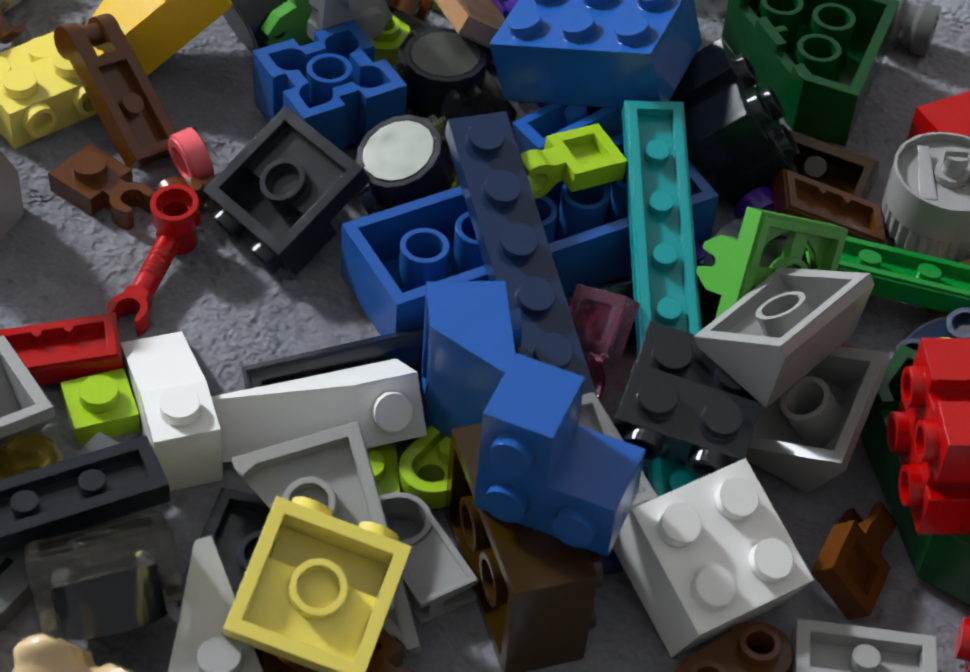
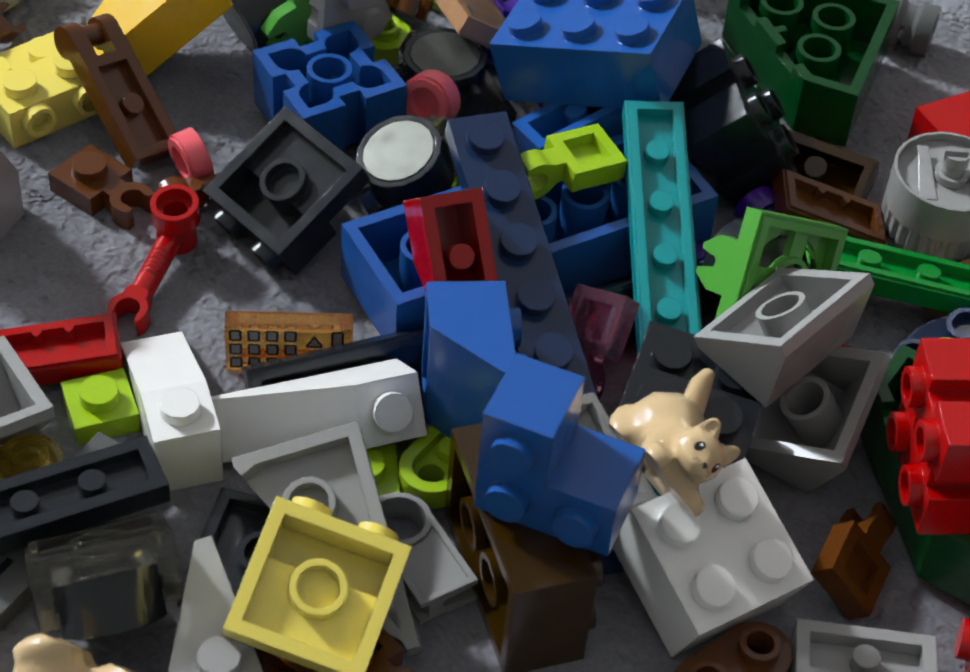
(267, 336): none -> clear orange tile
(431, 94): none -> coral tile
(450, 237): none -> red slope
(677, 440): none -> tan animal

